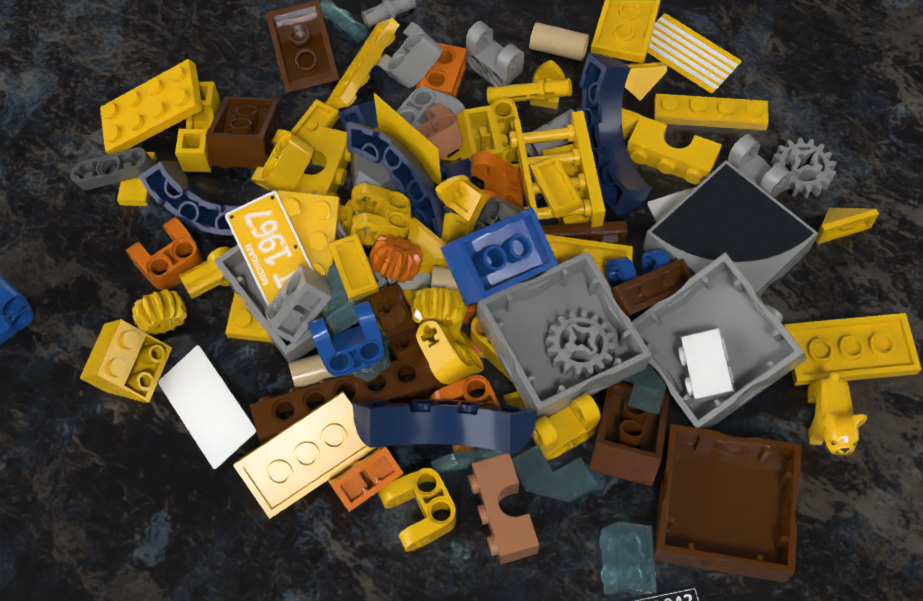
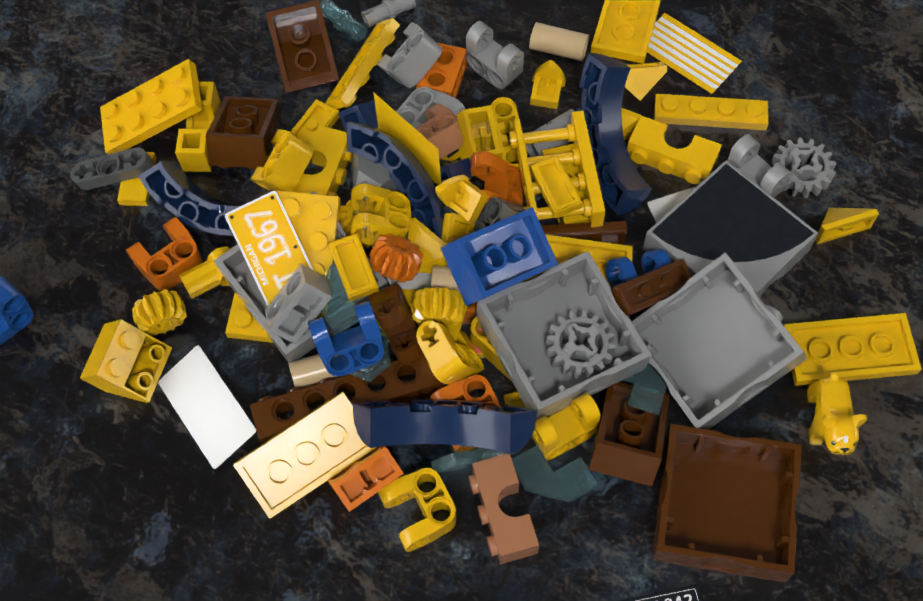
(531, 91): yellow pin -> none
(628, 559): clear light blue bracket -> none
(707, 366): white piece -> none

